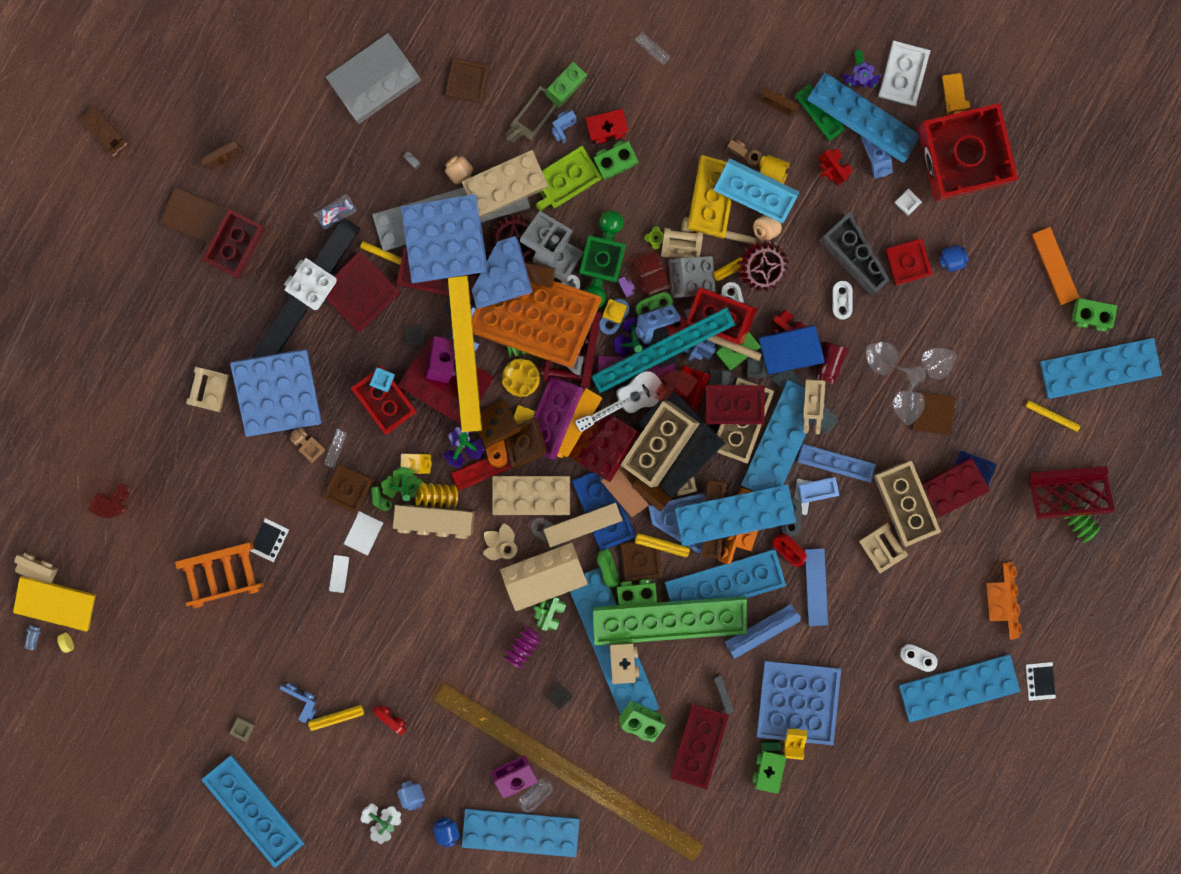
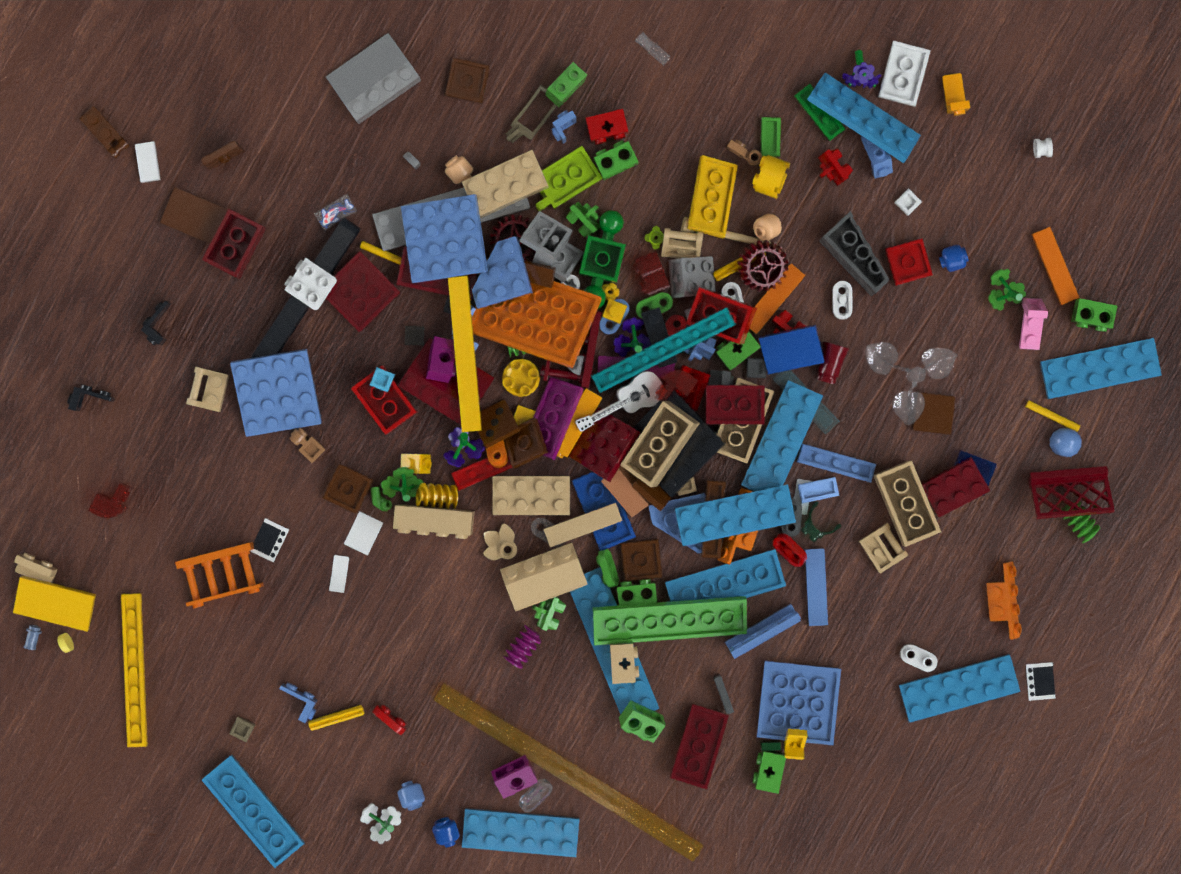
(76, 399): none -> black bracket
(134, 670): none -> yellow tile
(147, 162): none -> white tile
(154, 336): none -> black bracket
(335, 448): clear axle -> none
(559, 696): clear smoke tile -> none
(586, 215): none -> bright green hips
(613, 287): none -> yellow plate
(626, 286): medium lavender plate -> none
(653, 320): medium blue bracket -> none
(662, 545): yellow axle -> none
(736, 347): tan bar -> none
(756, 190): medium azure plate -> none
(770, 136): none -> bright green tile
(775, 297): none -> orange tile
(778, 102): reddish brown plate -> none
(811, 530): none -> clear green helmet
(813, 403): tan hinge -> none
(967, 152): red brick -> none
(1013, 291): none -> bright green plant
(1032, 323): none -> bright pink bracket
(1043, 148): none -> white wheel
(1065, 442): none -> medium blue hair

